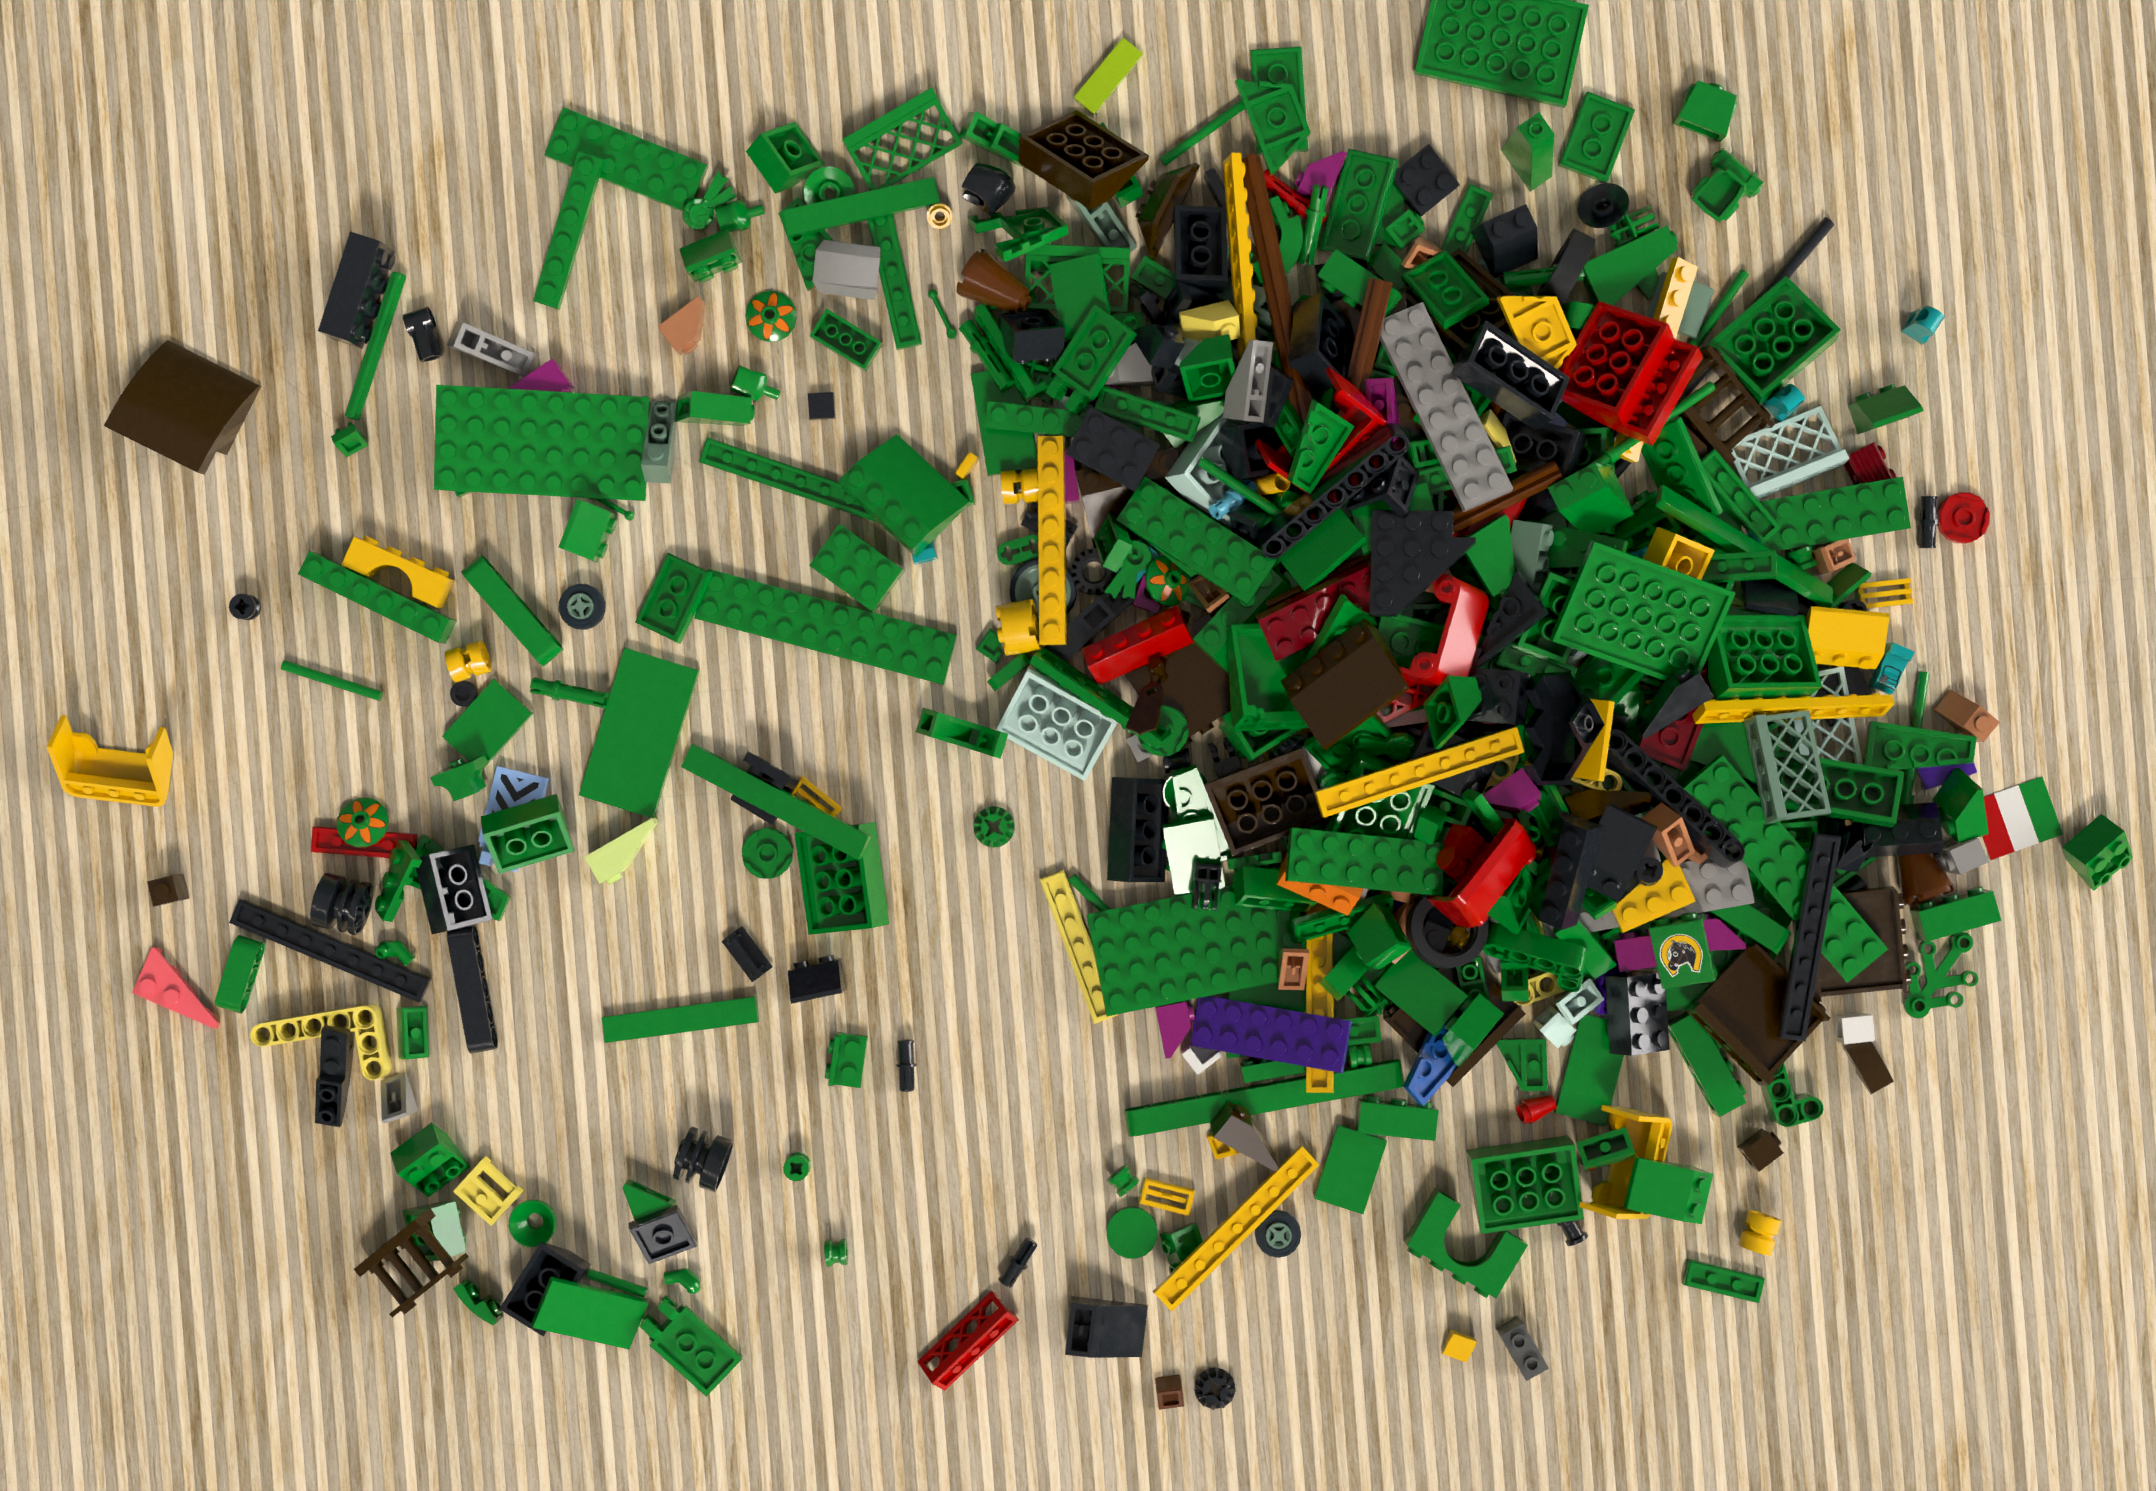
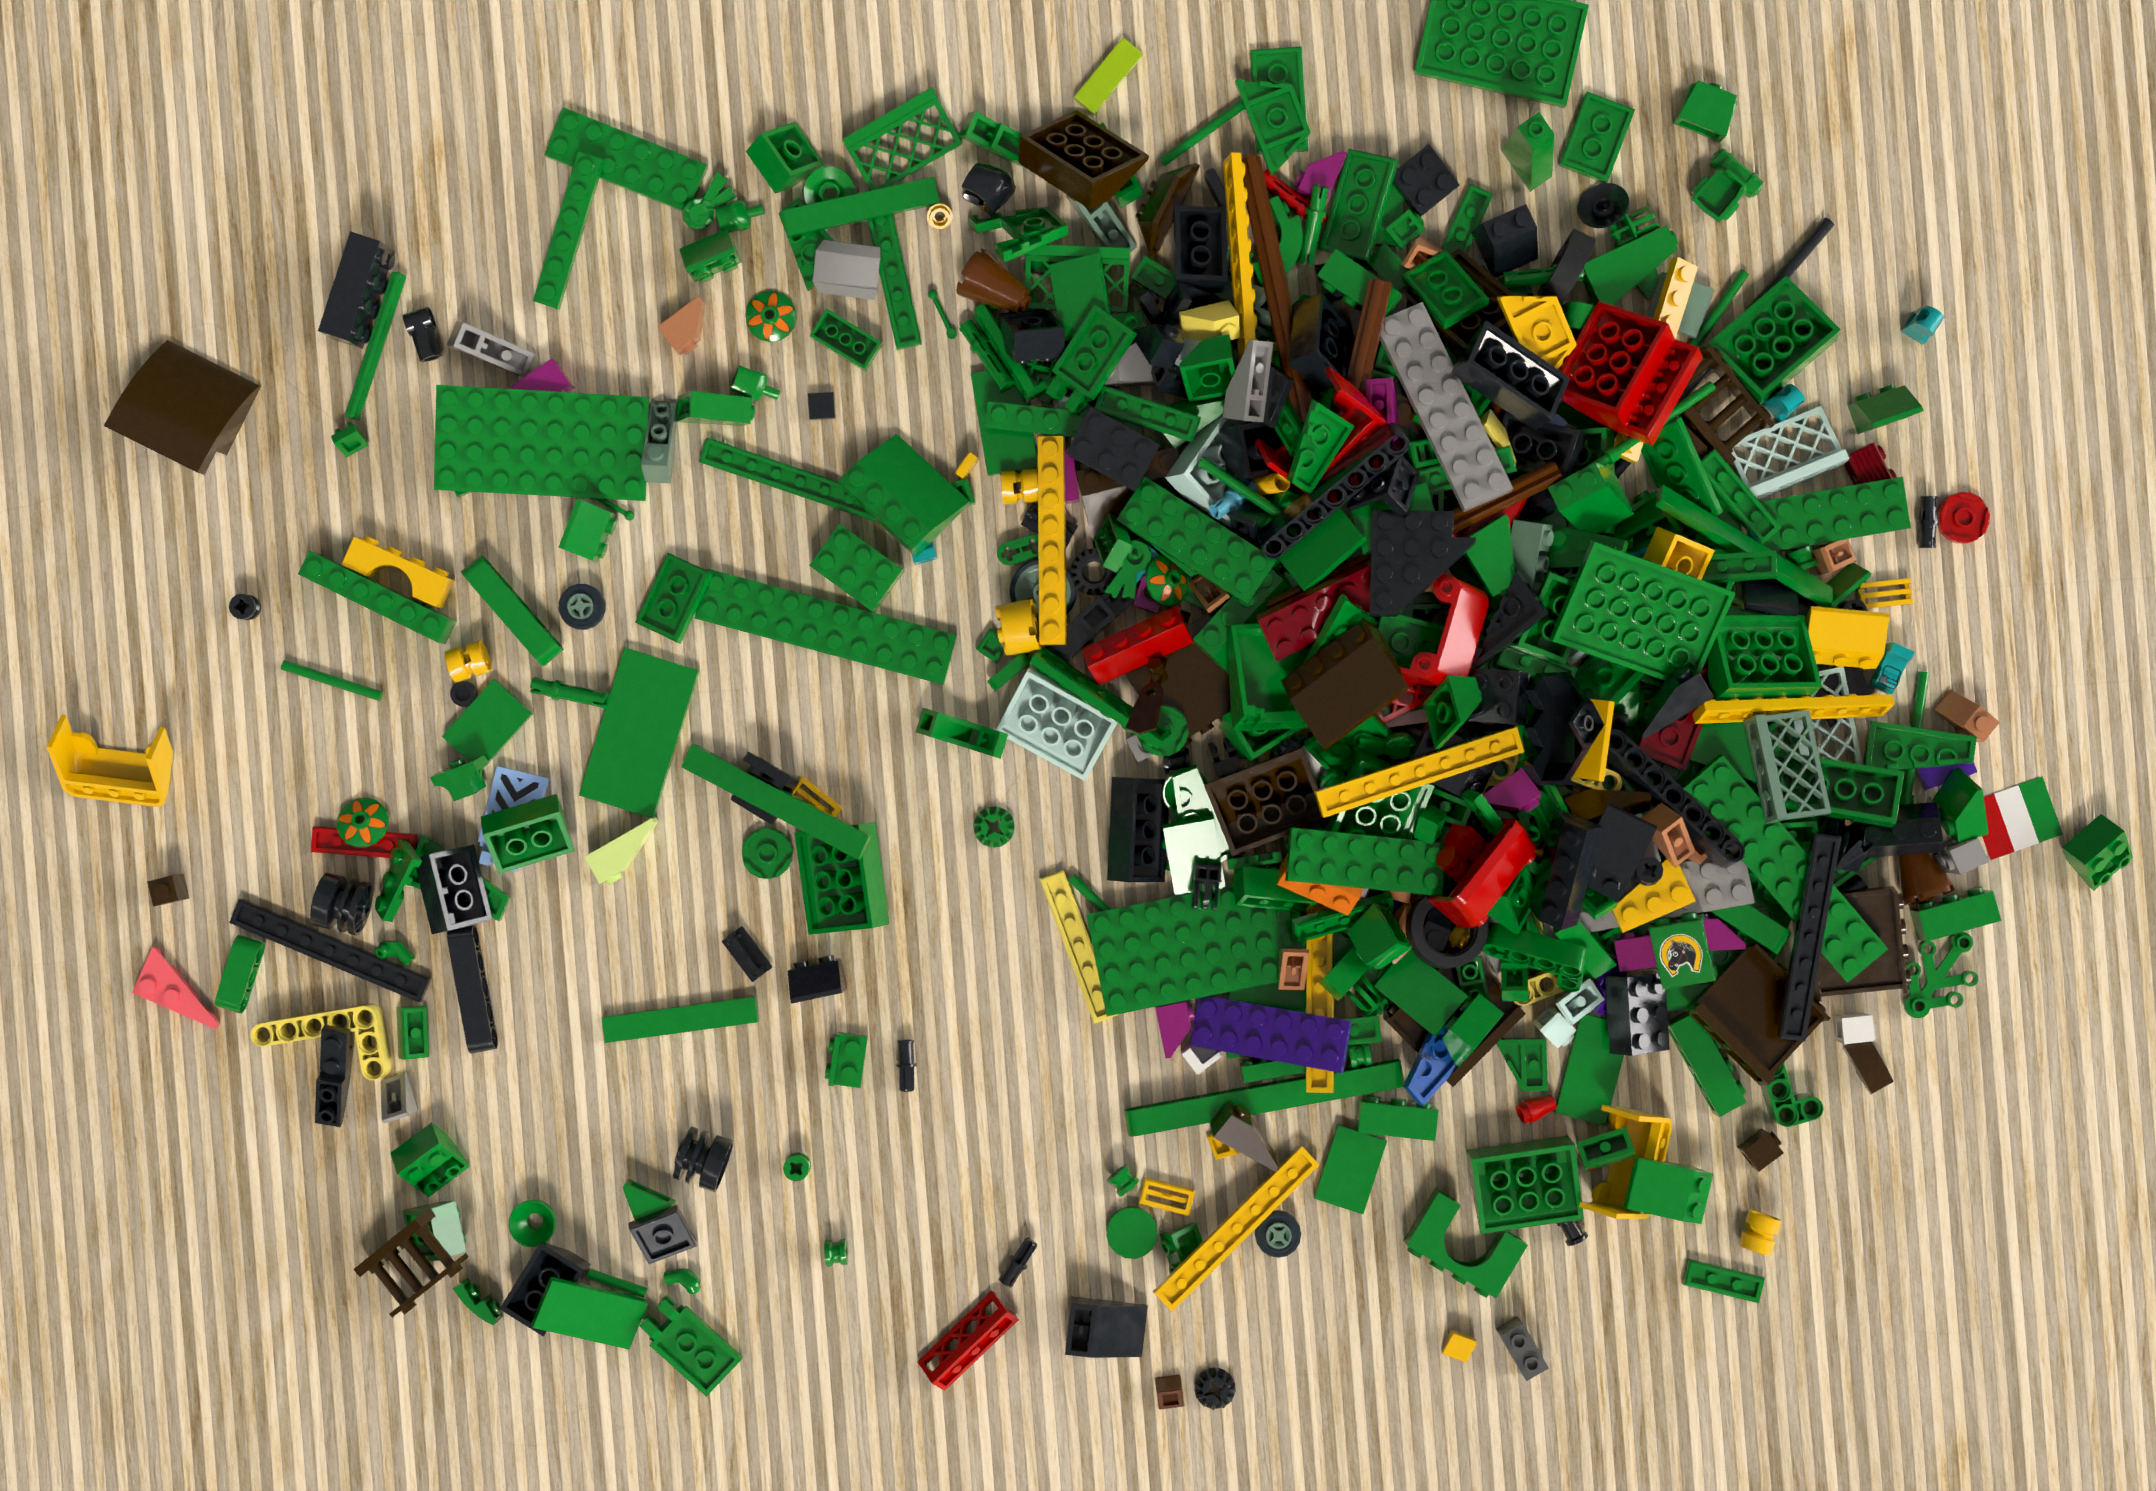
(482, 1197): light yellow plate -> none

